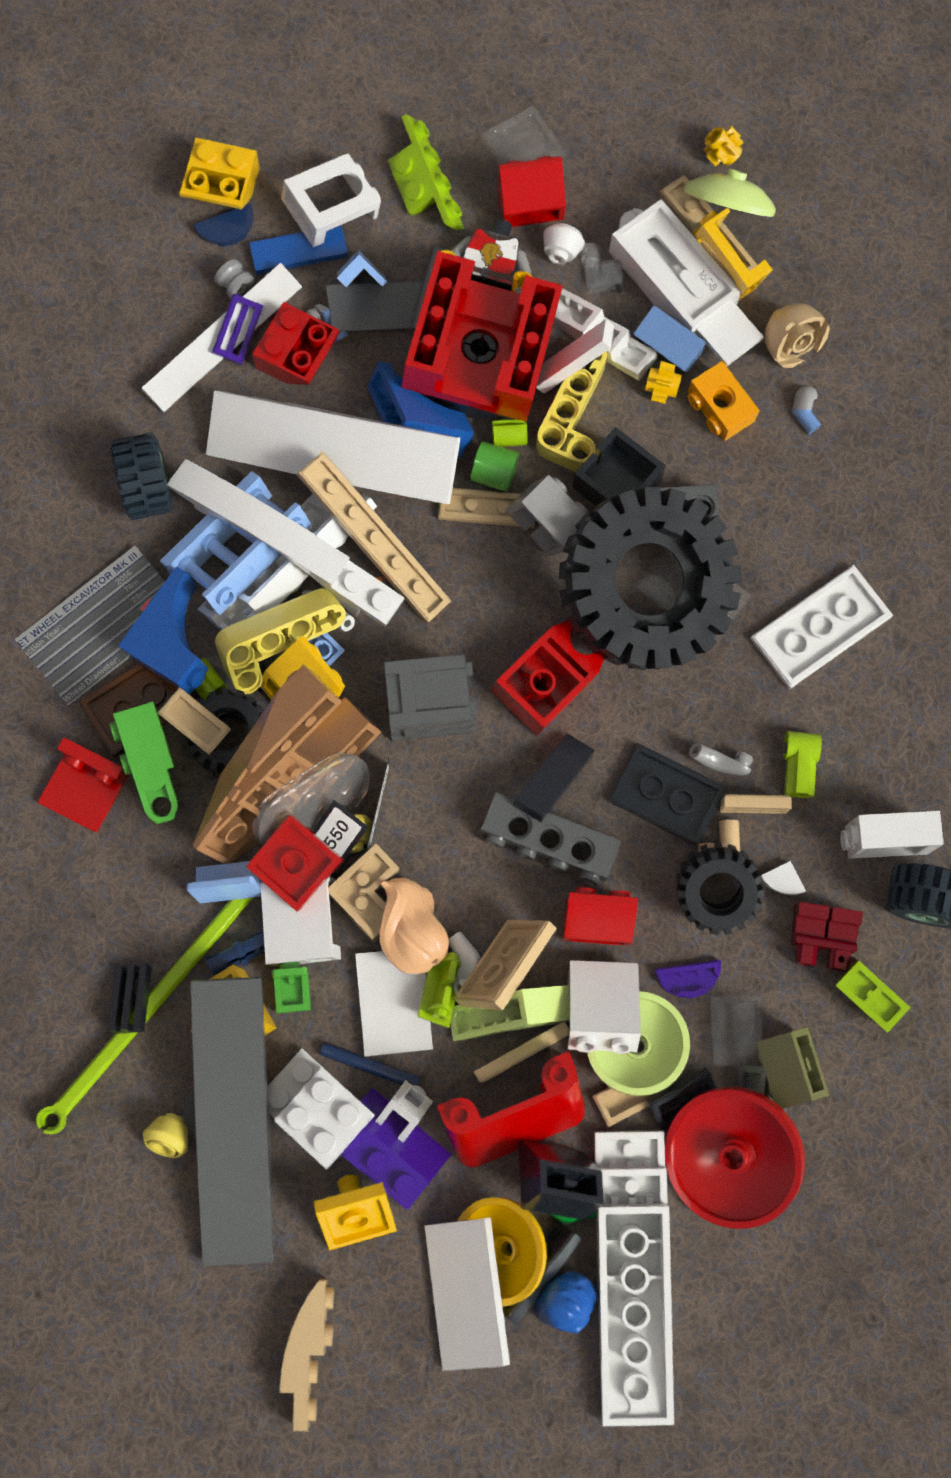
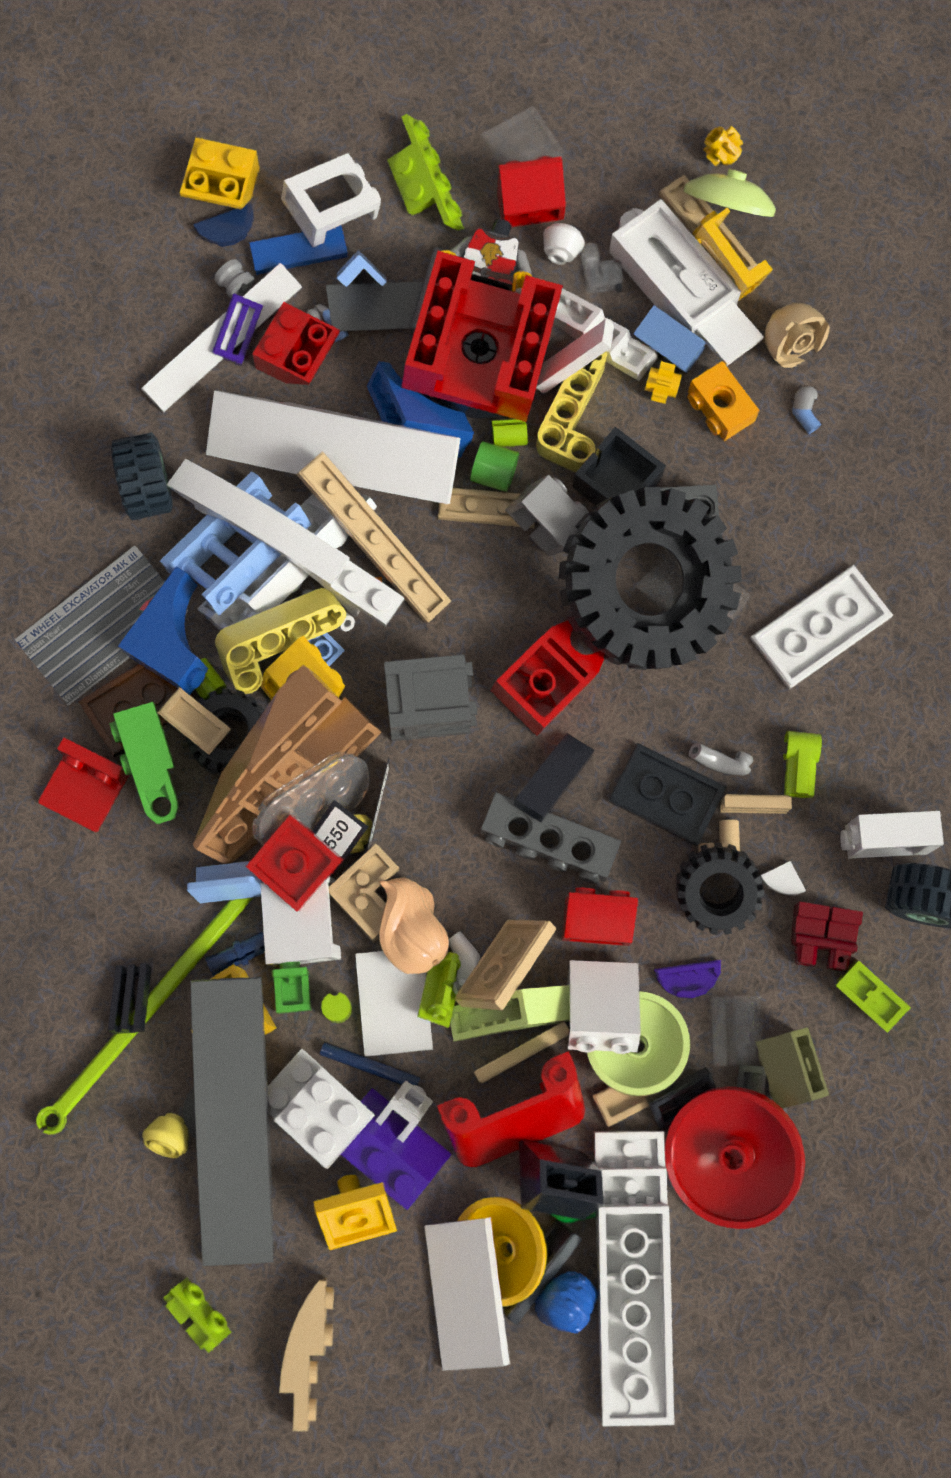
(188, 1301): none -> lime hinge
(336, 1008): none -> lime piece

